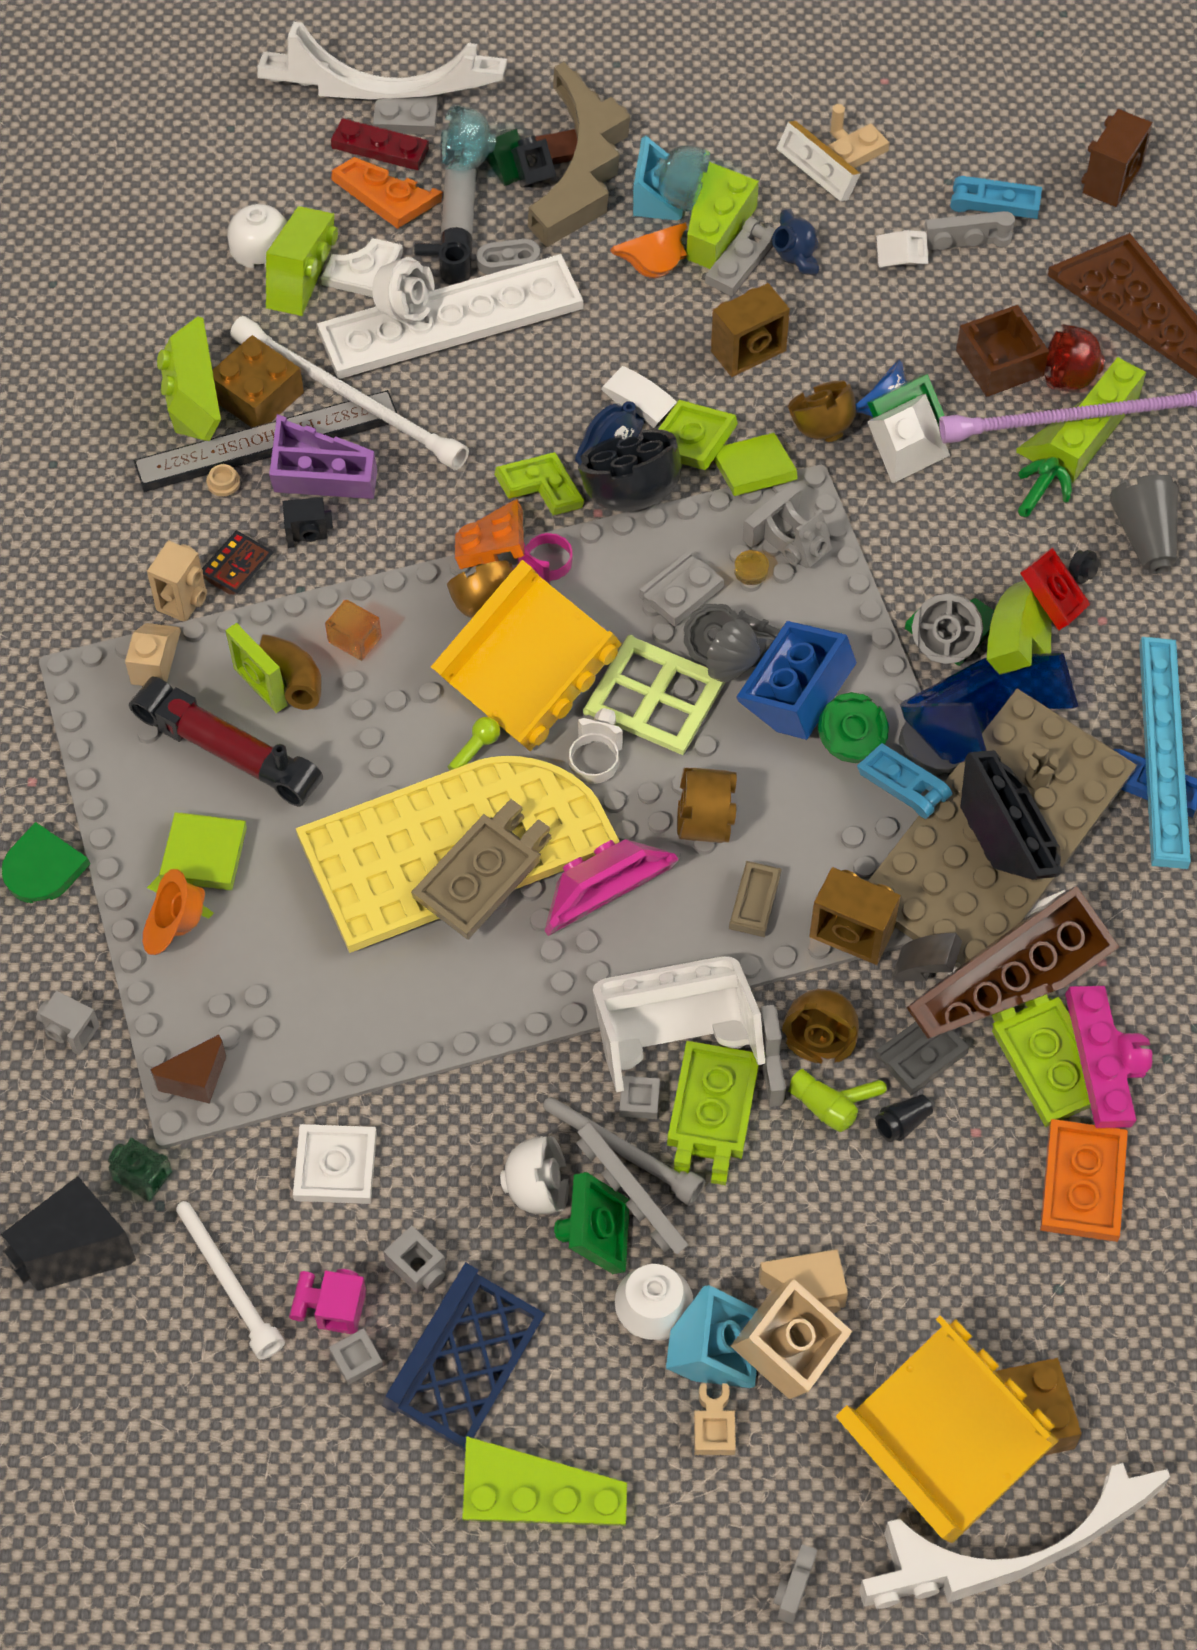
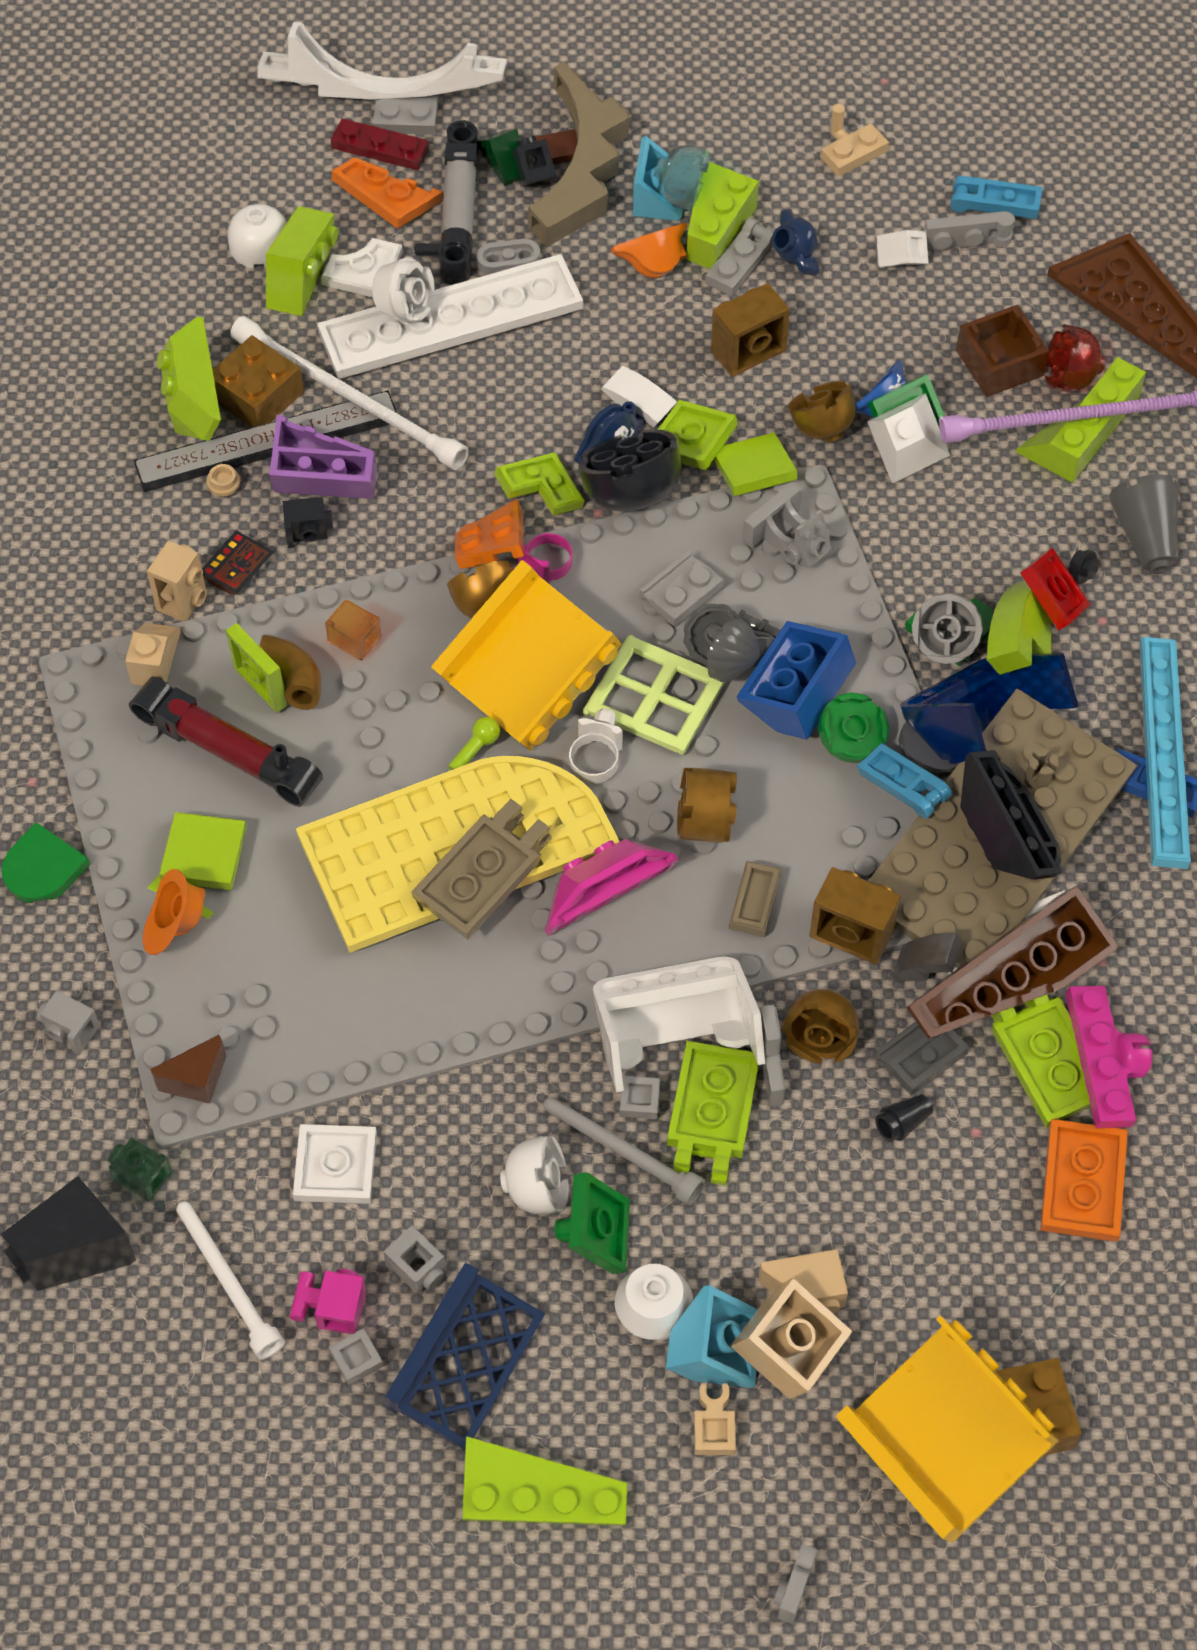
(466, 140): clear light blue cylinder -> none
(640, 1203): light grey wing -> none
(751, 567): clear yellow tile -> none
(818, 161): white plate -> none
(829, 1105): lime piece -> none
(926, 1567): white slope -> none
(1048, 469): green piece -> none
(1116, 157): reddish brown container -> none

